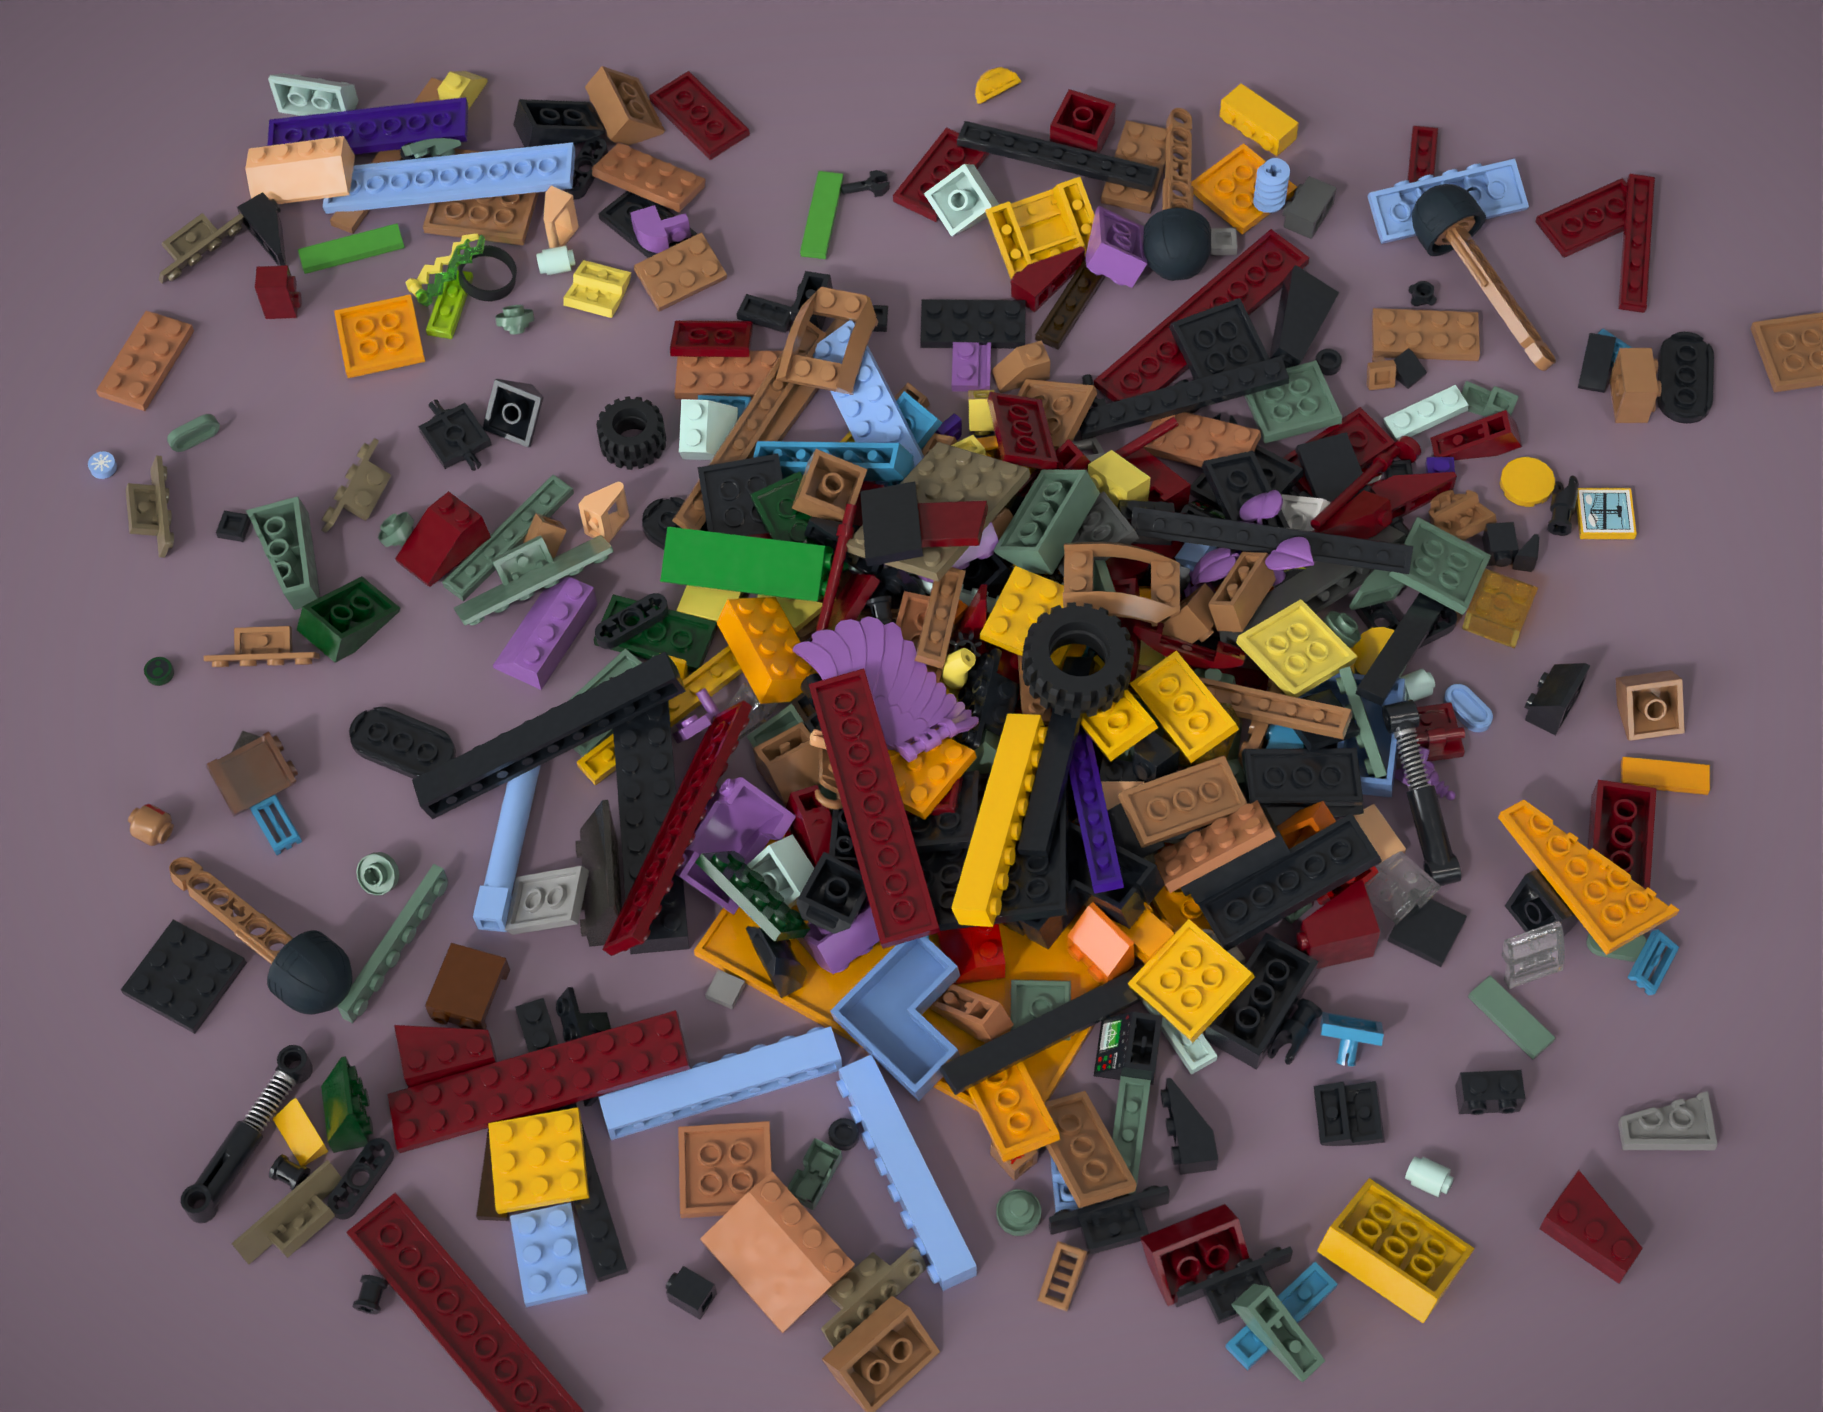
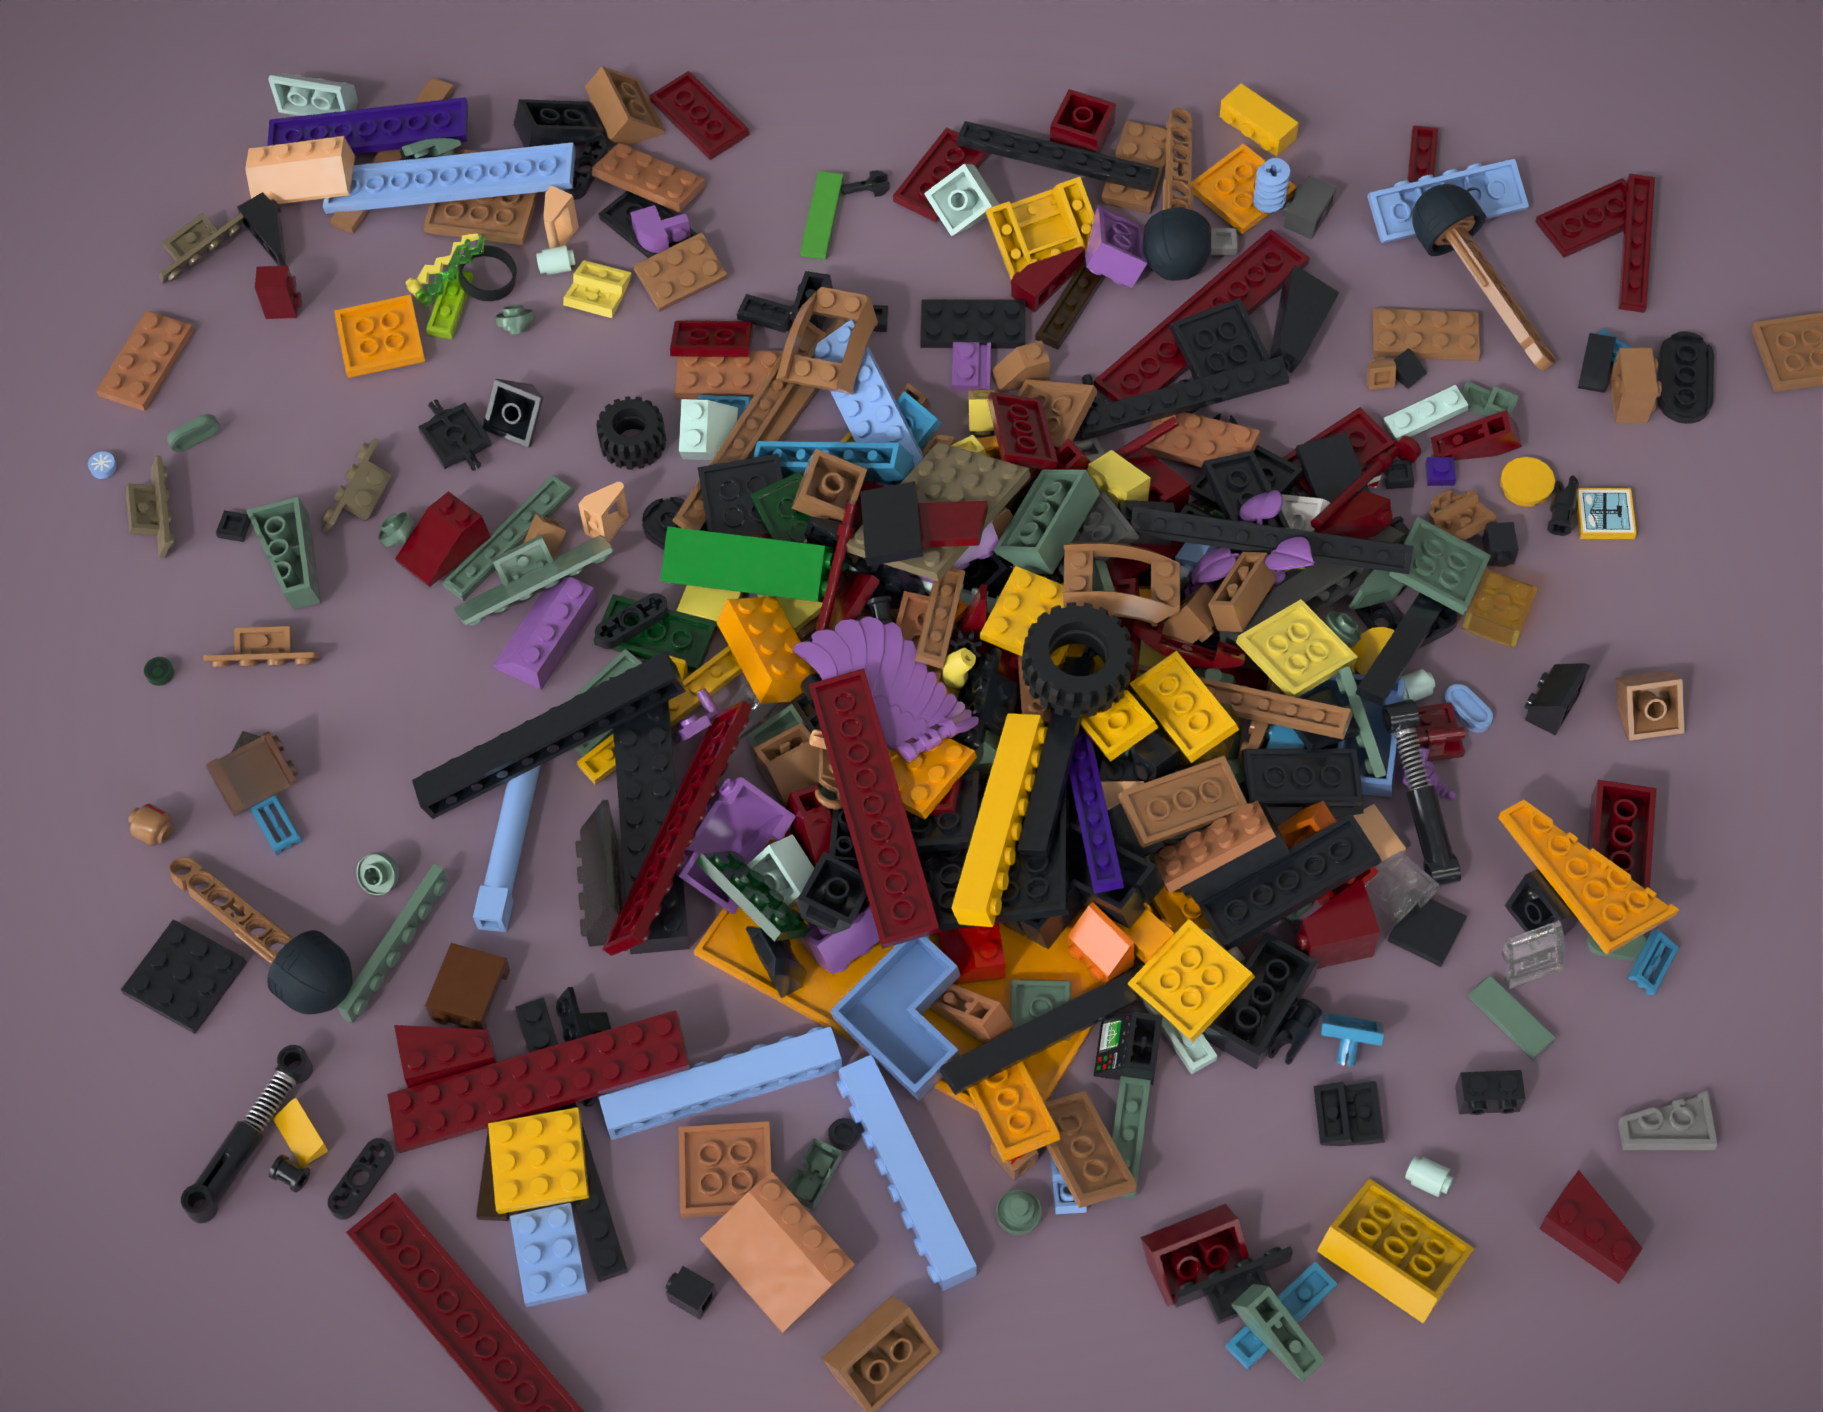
(293, 1218): dark tan bracket -> none
(345, 1108): dark green slope -> none
(346, 618): dark green slope -> none
(351, 248): bright green tile -> none
(370, 1294): black bush -> none
(400, 742): black tile -> none
(460, 85): light yellow slope -> none
(547, 900): light grey plate -> none
(725, 989): light grey tile -> none
(867, 1289): dark tan bracket -> none
(951, 427): dark purple plate -> none
(995, 82): yellow plate -> none
(1062, 1248): medium nougat slope -> none
(1113, 1221): black bracket -> none
(1193, 1137): black slope -> none
(1295, 407): sand green plate -> none
(1329, 361): black tile -> none
(1413, 490): dark red slope -> none
(1418, 290): black plate -> none
(1528, 555): black slope -> none
(1666, 775): light orange tile -> none

